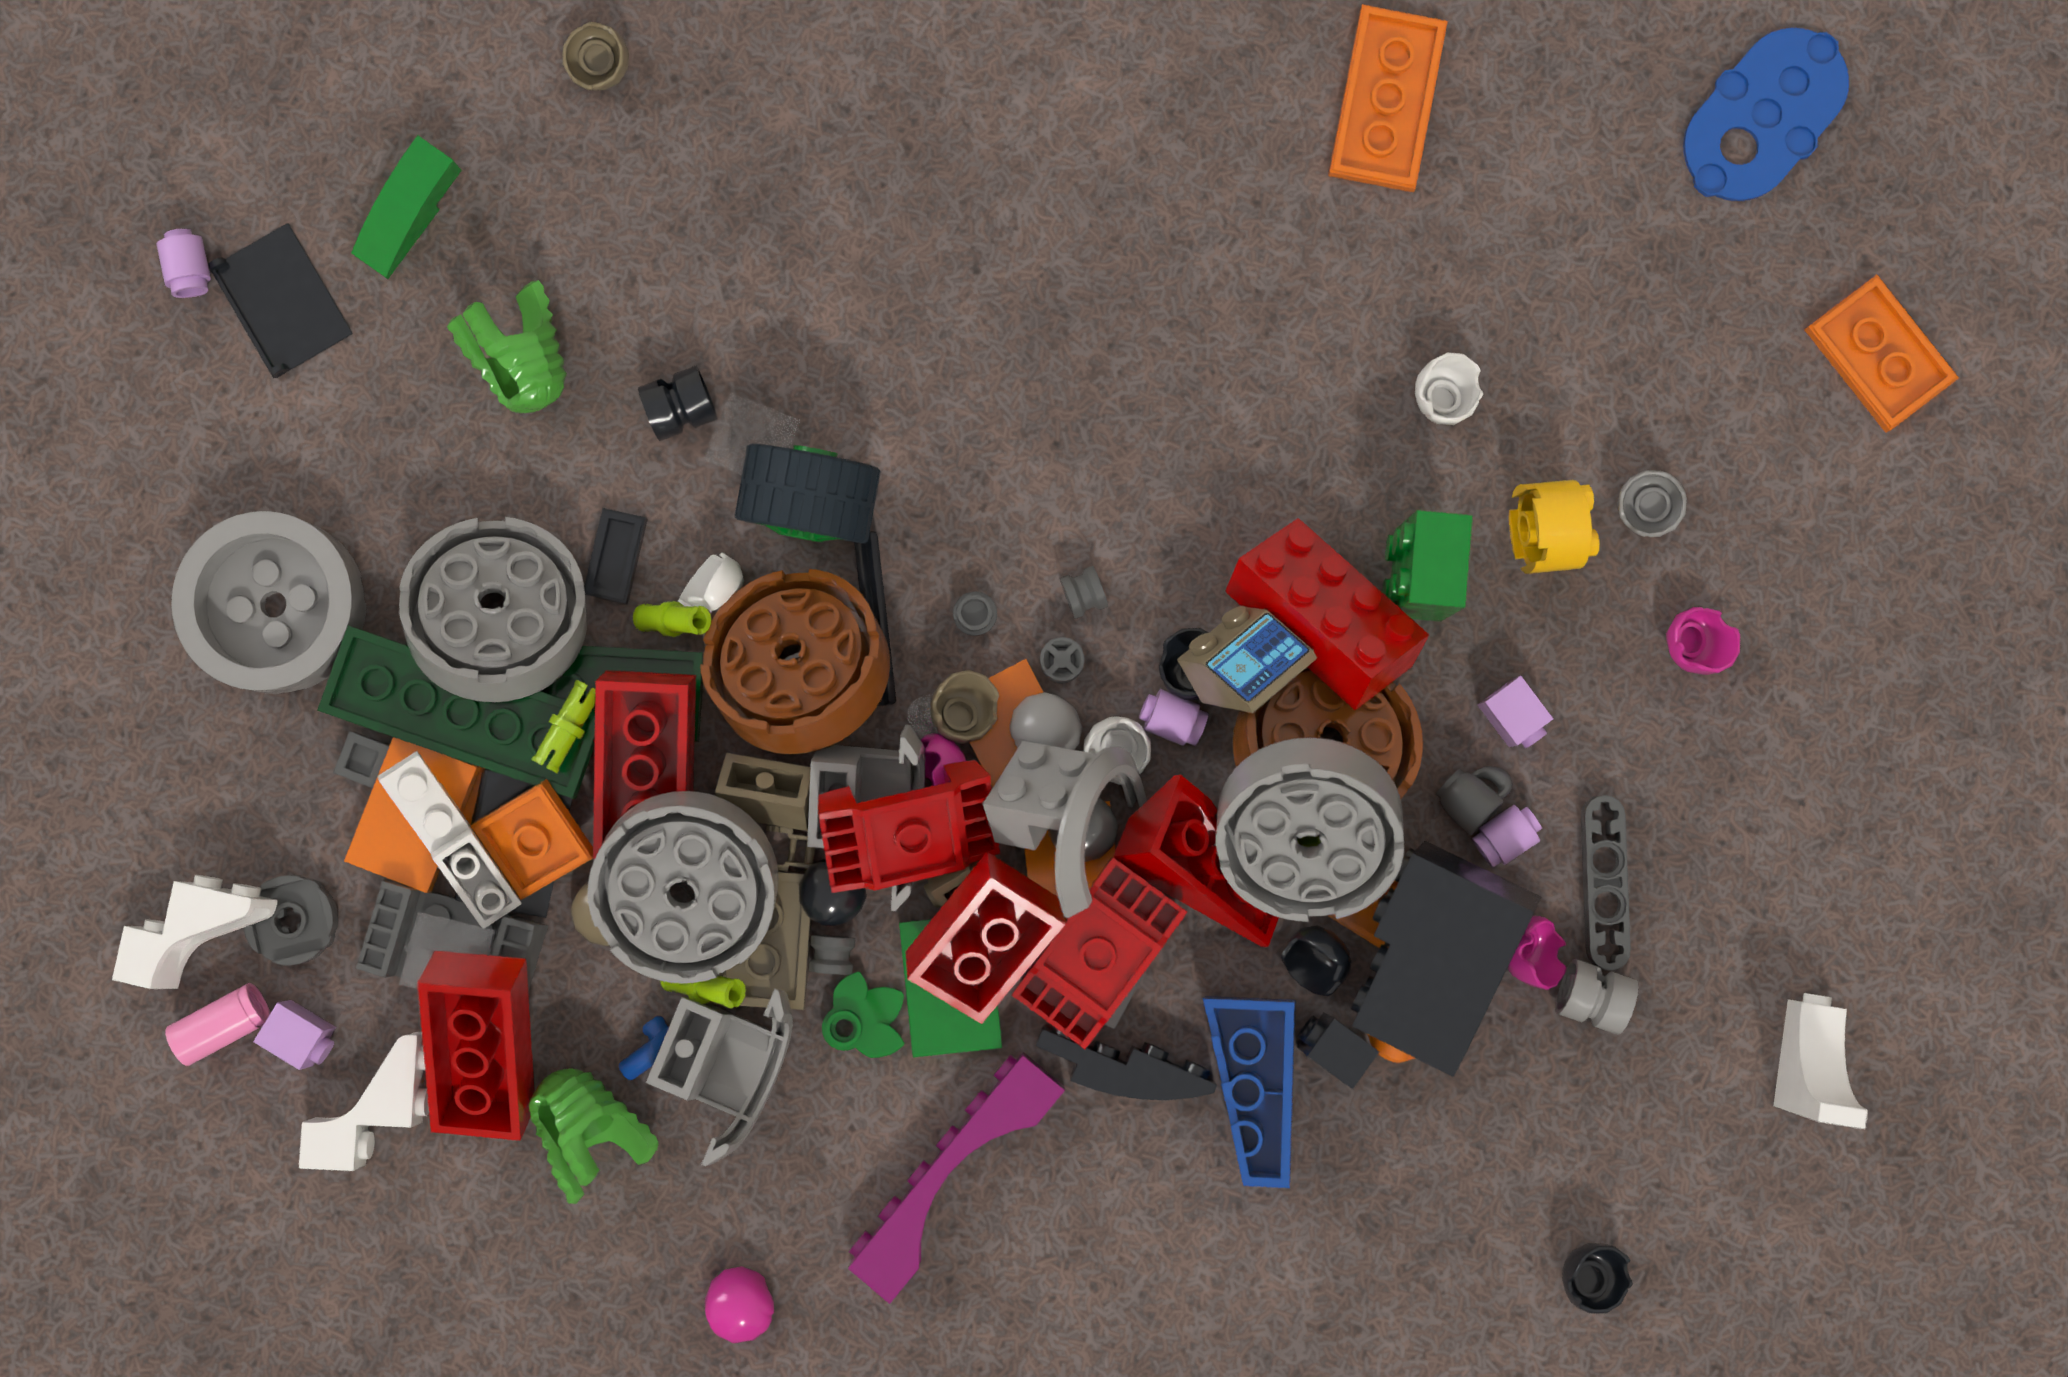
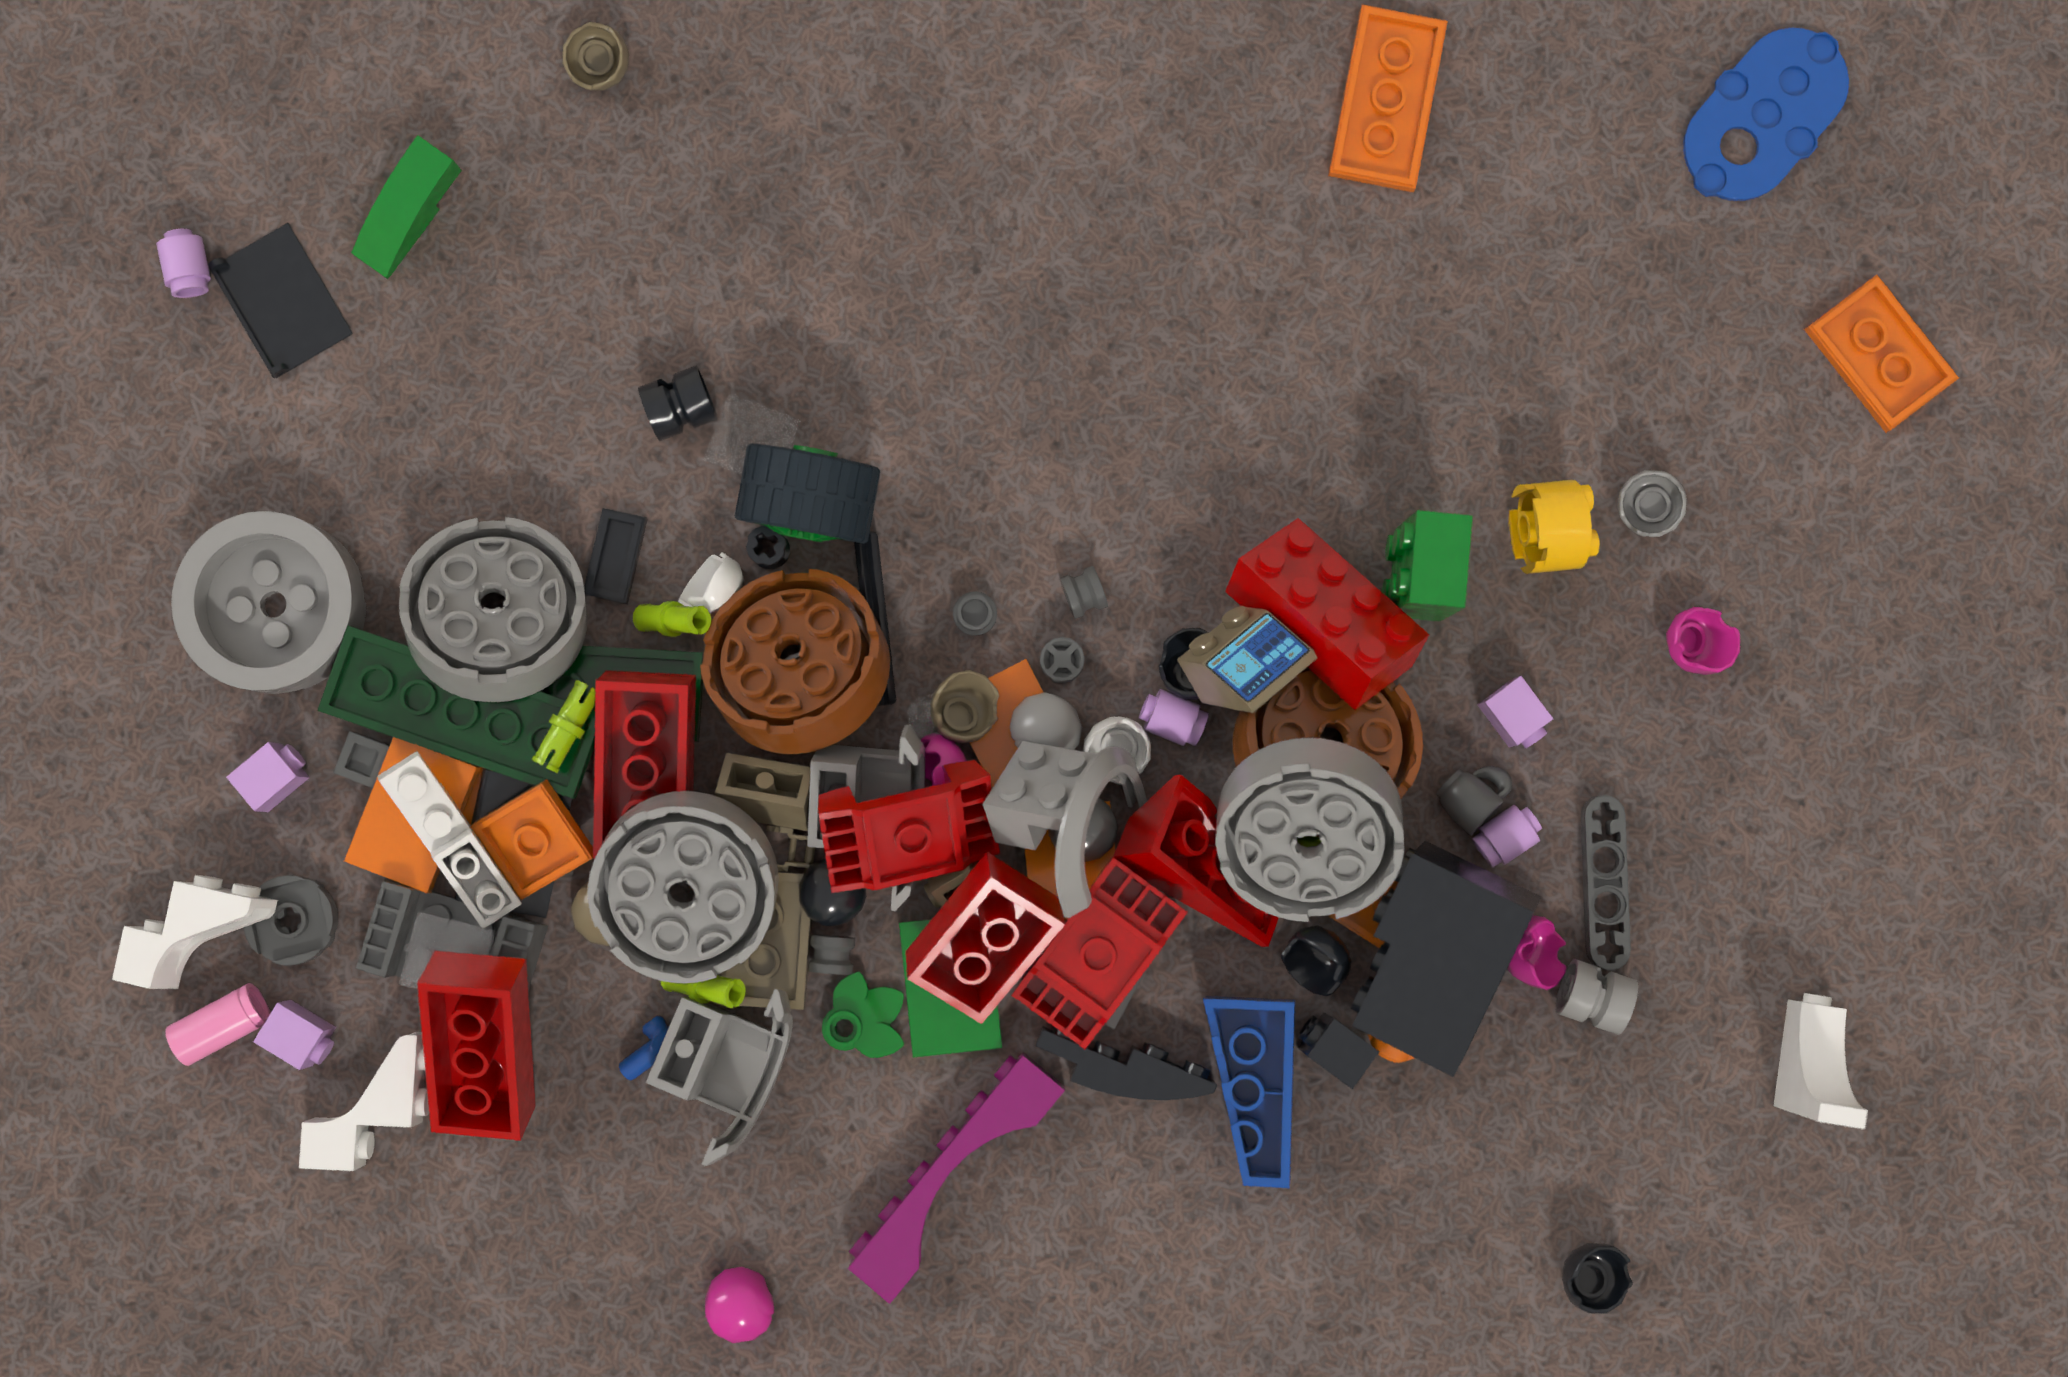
(269, 776): none -> lavender brick
(523, 366): bright green hair -> none
(576, 1113): bright green hair -> none
(781, 548): none -> black bush
(1443, 374): white hair -> none

